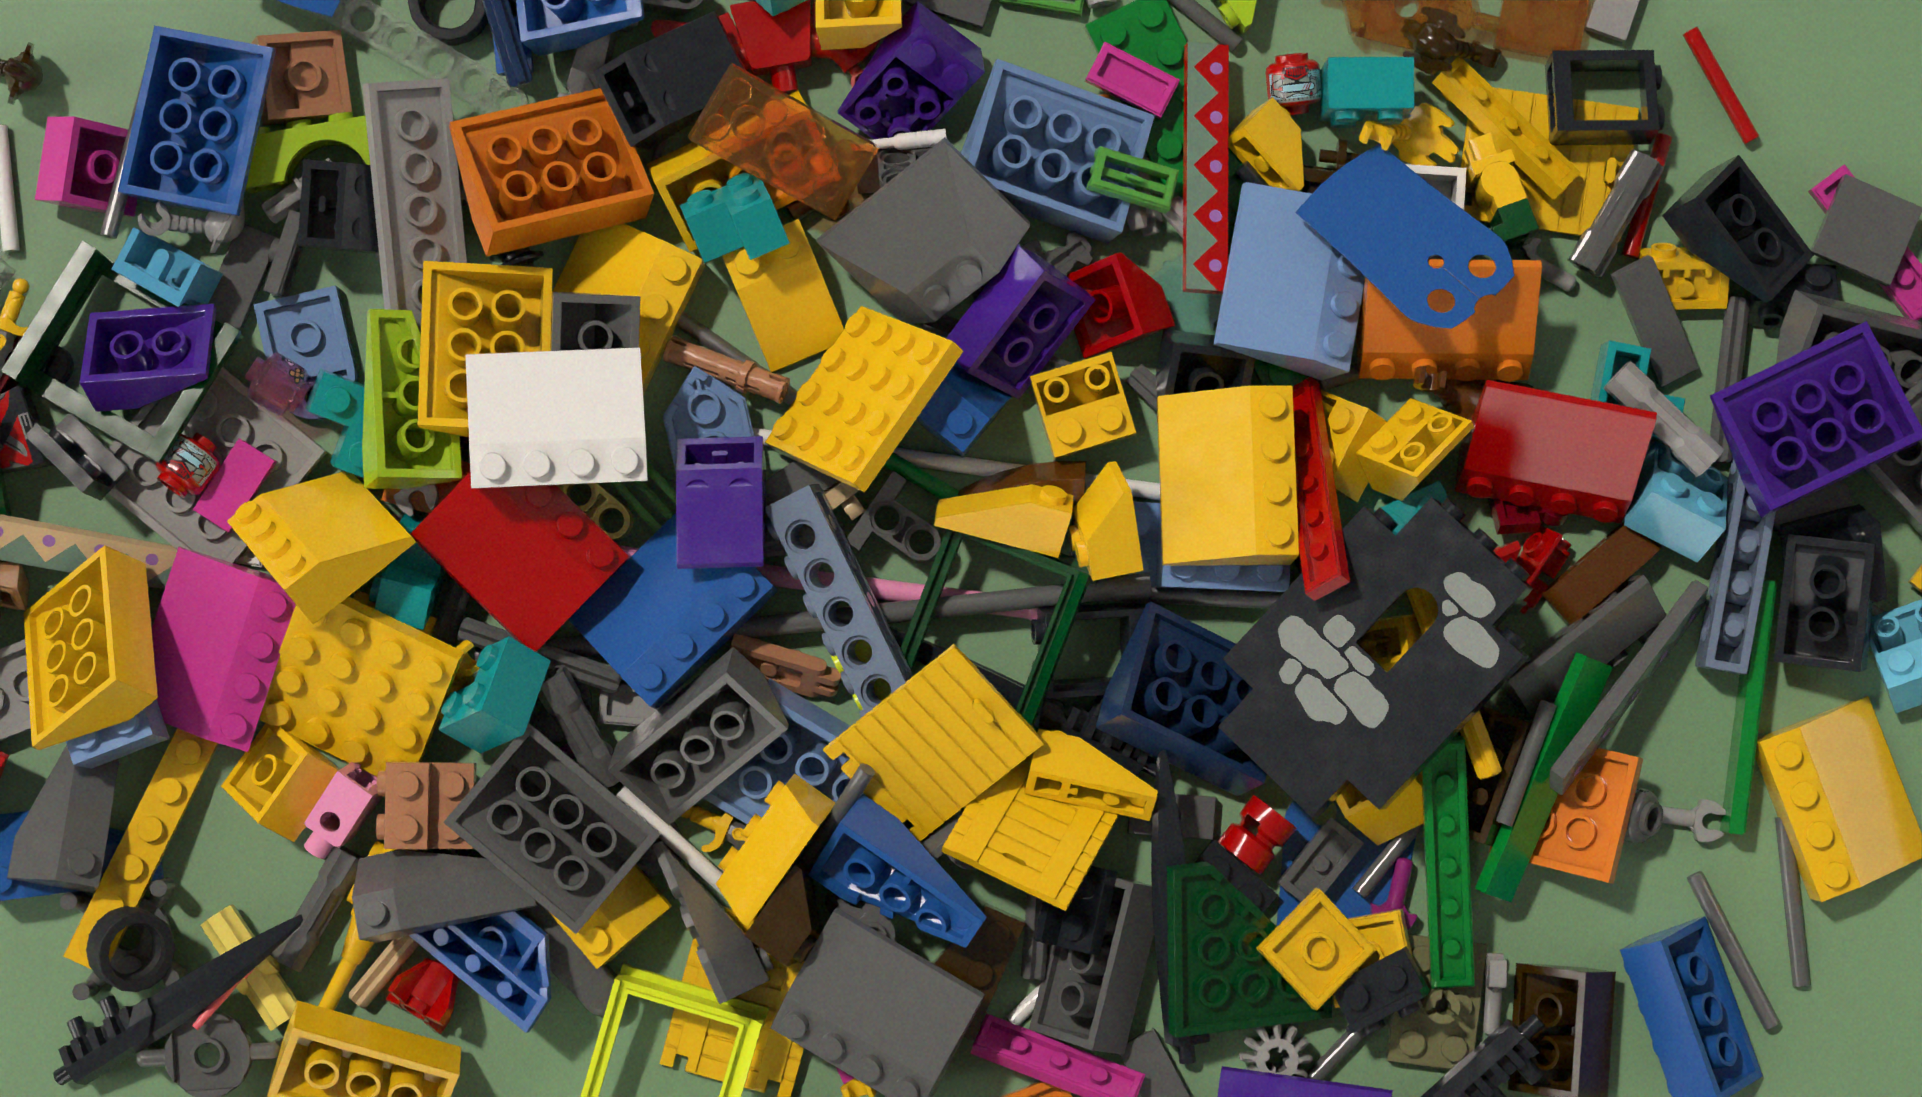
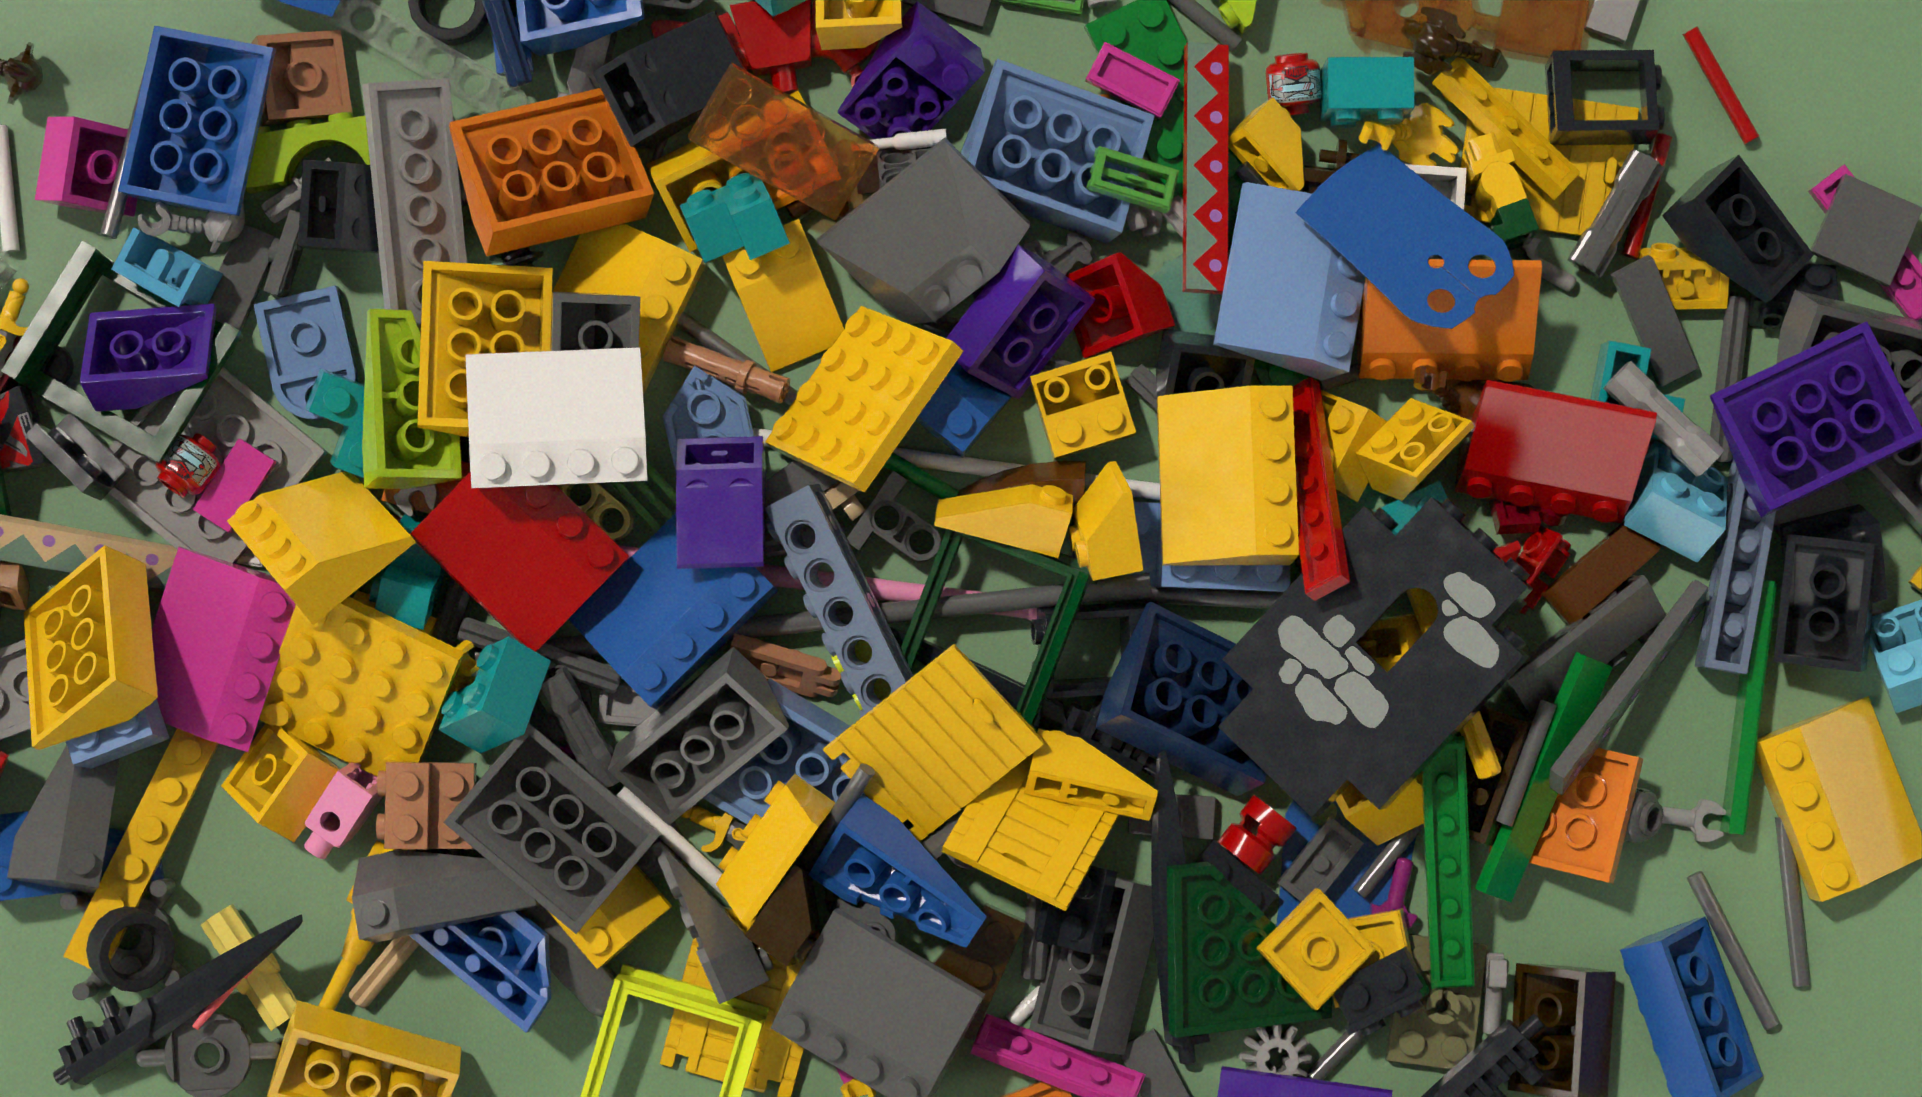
(277, 383): clear pink head -> none
(319, 907): dark grey axle -> none
(426, 993): red brick -> none

